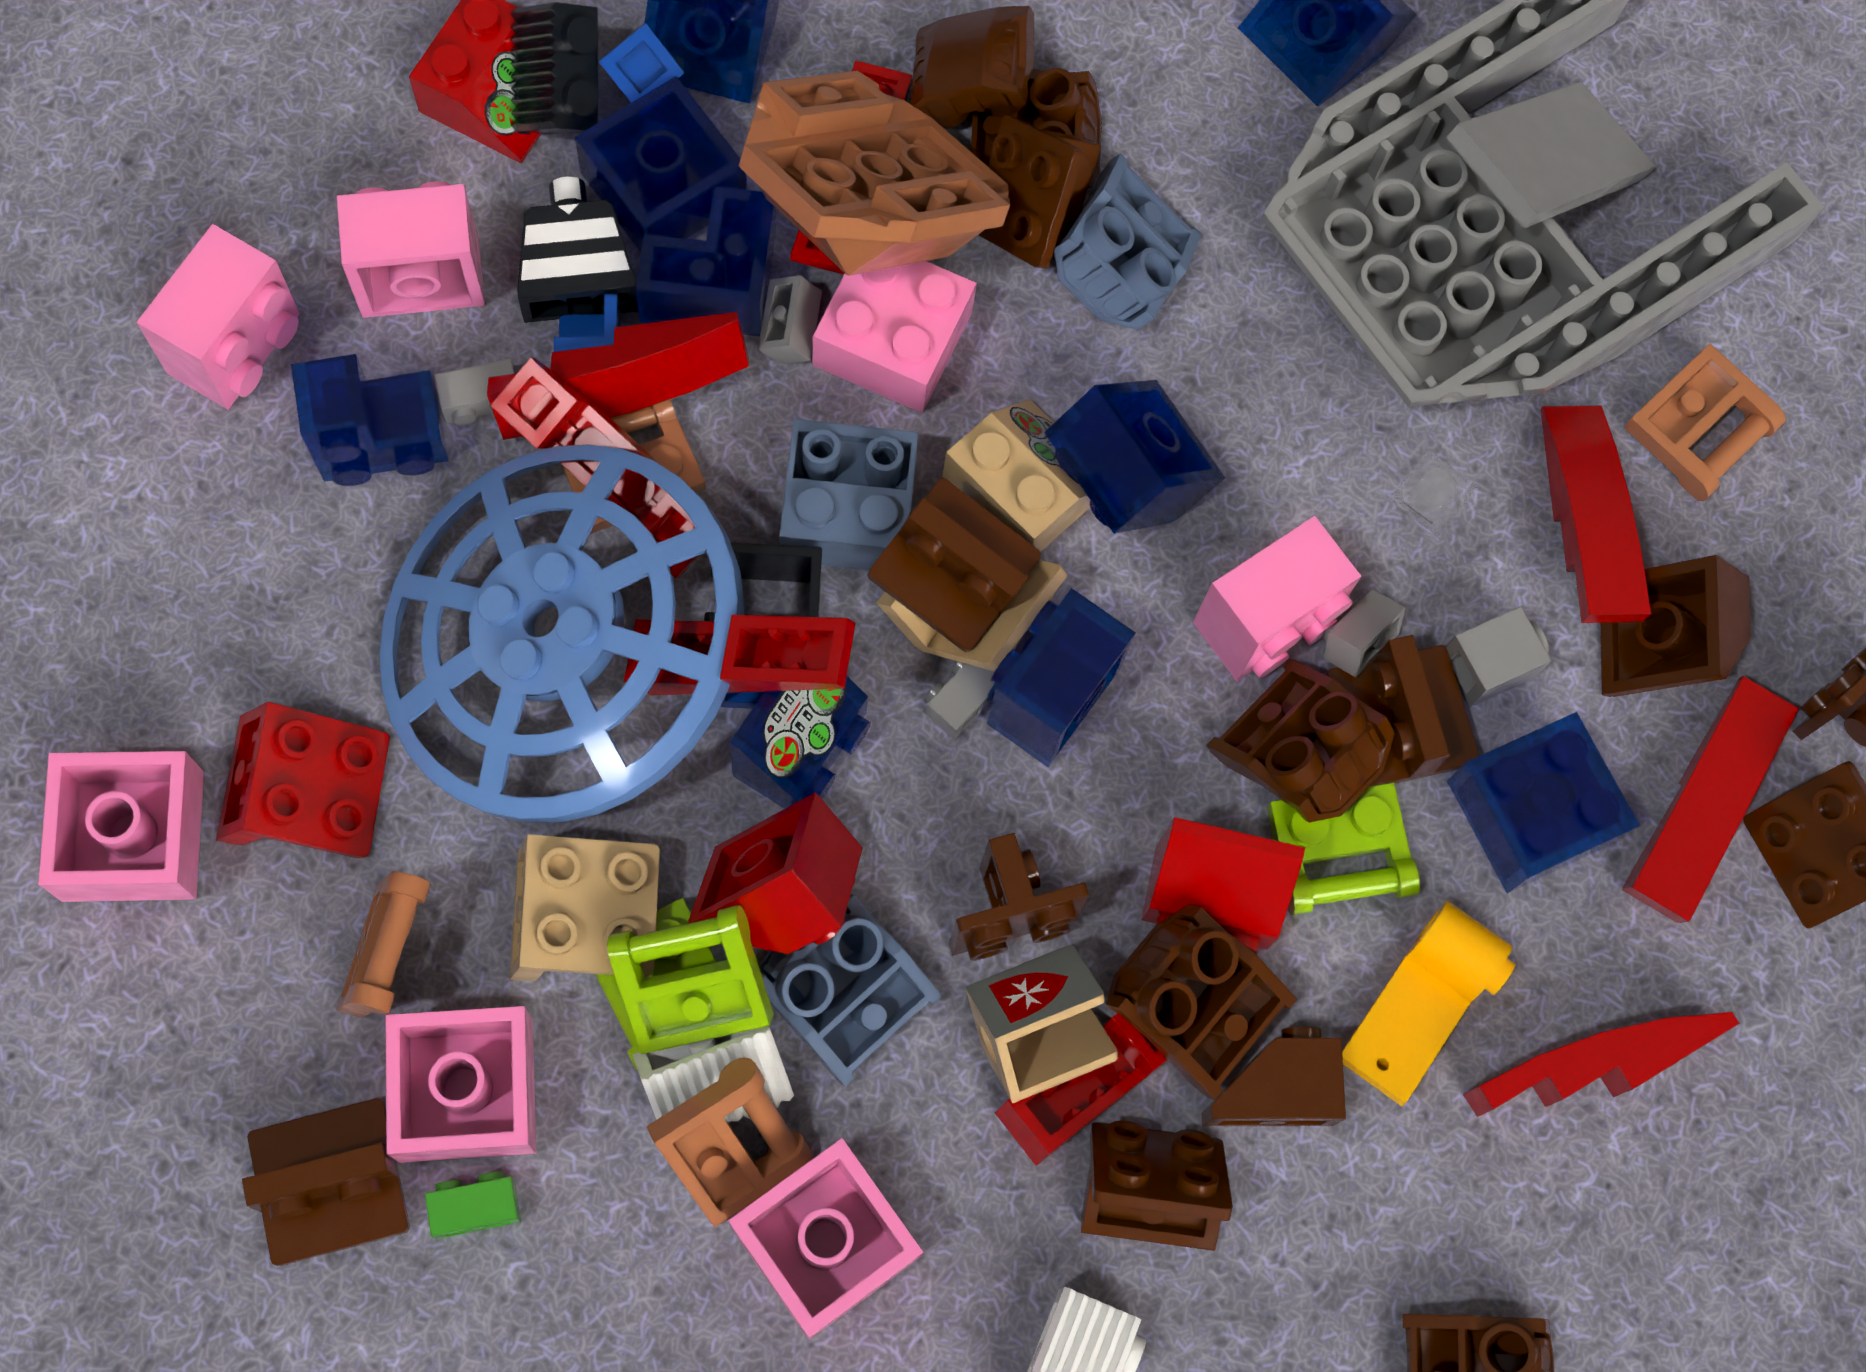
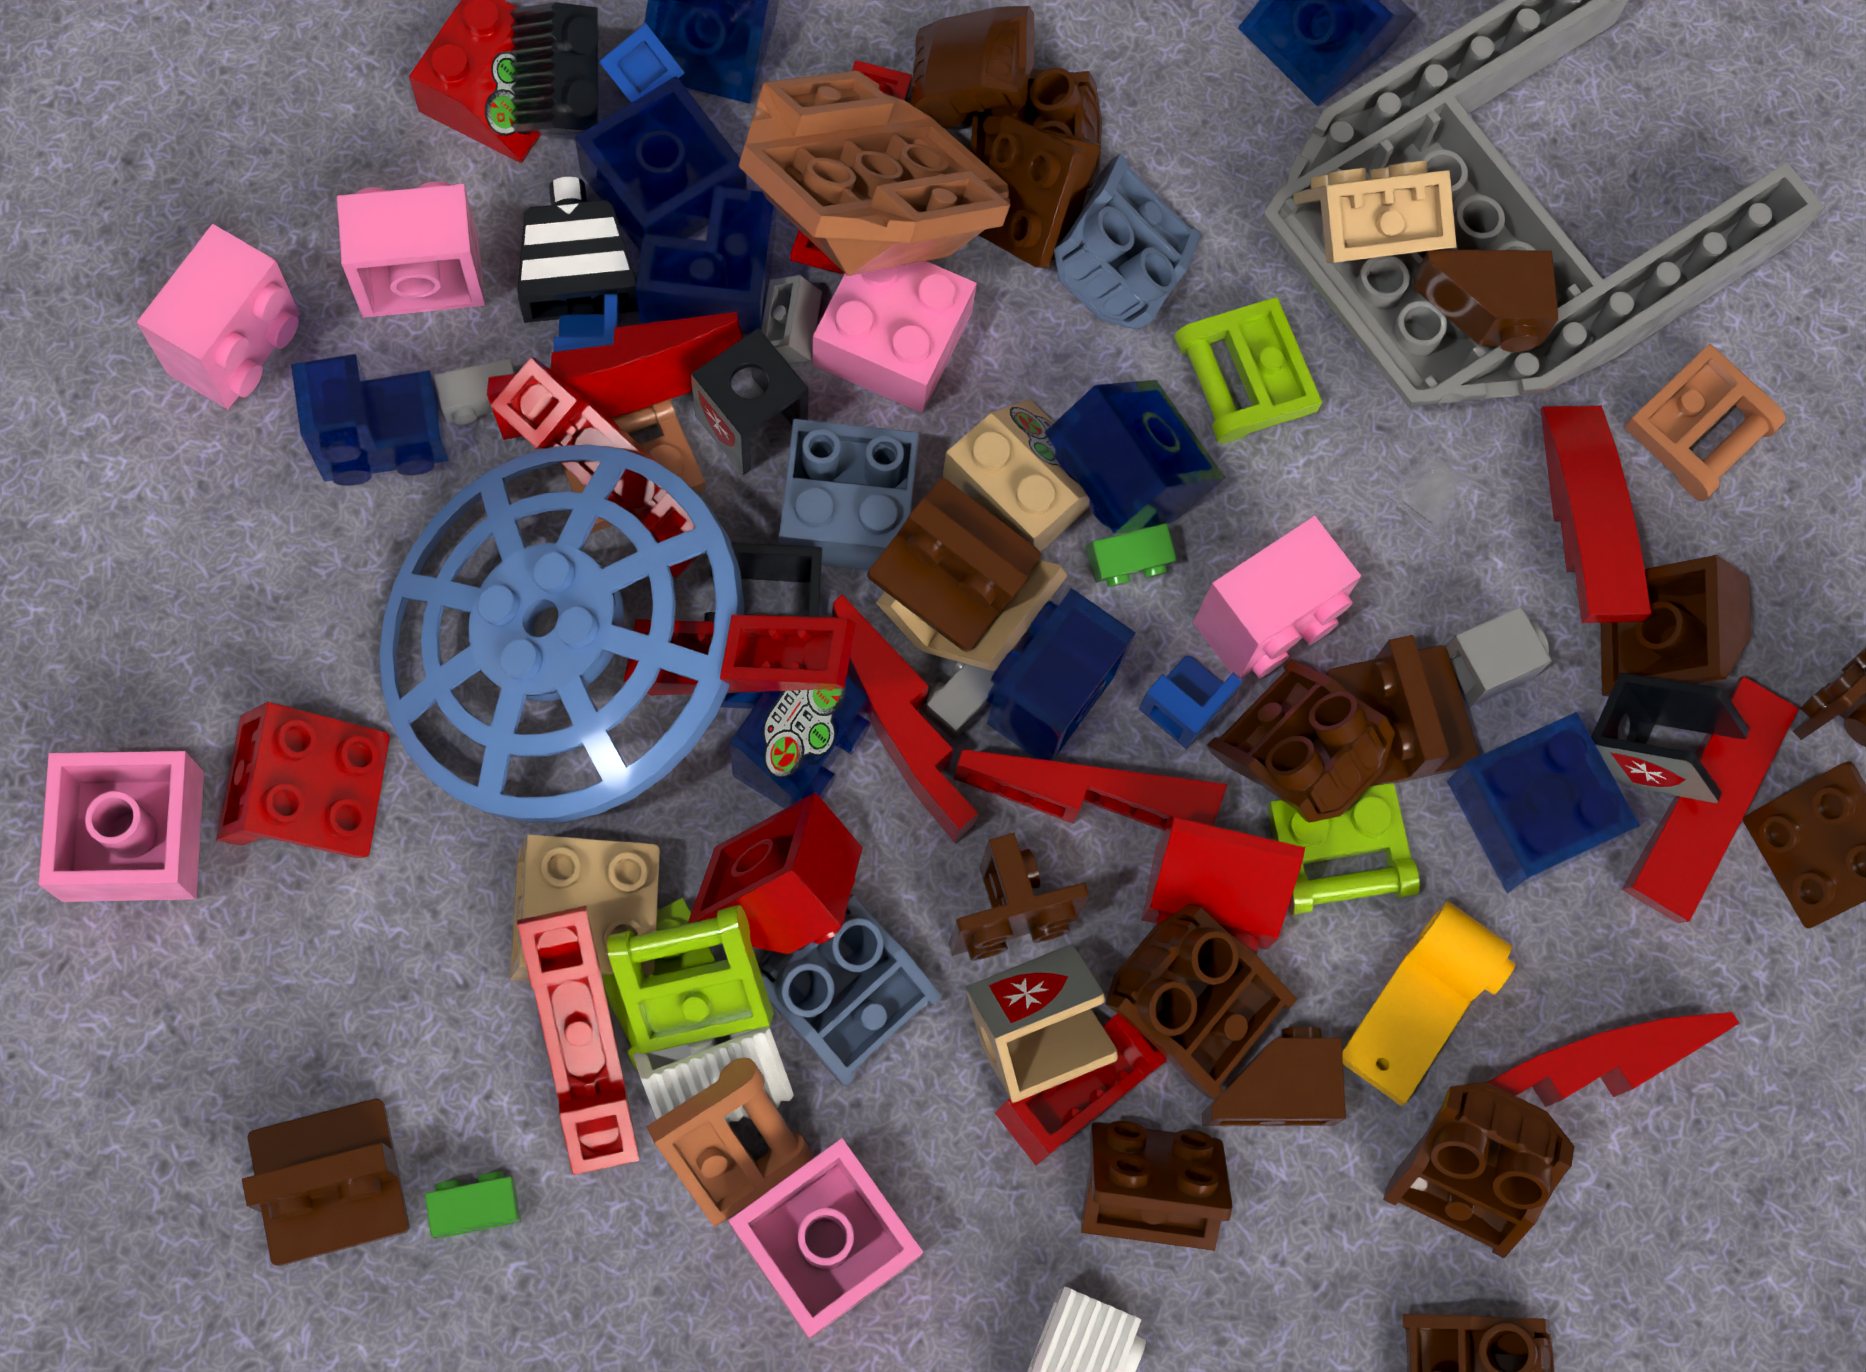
(381, 945): nougat plate -> none
(460, 1084): bright pink brick -> none
(579, 1039): none -> slope
(732, 417): none -> black piece
(892, 707): none -> red slope
(1063, 787): none -> red slope
(1131, 553): none -> bright green piece
(1187, 700): none -> blue panel
(1266, 363): none -> lime plate
(1363, 632): light grey piece -> none
(1388, 215): none -> tan bracket
(1484, 1166): none -> reddish brown slope
(1492, 294): none -> reddish brown slope
(1550, 153): light grey tile -> none
(1668, 704): none -> black piece

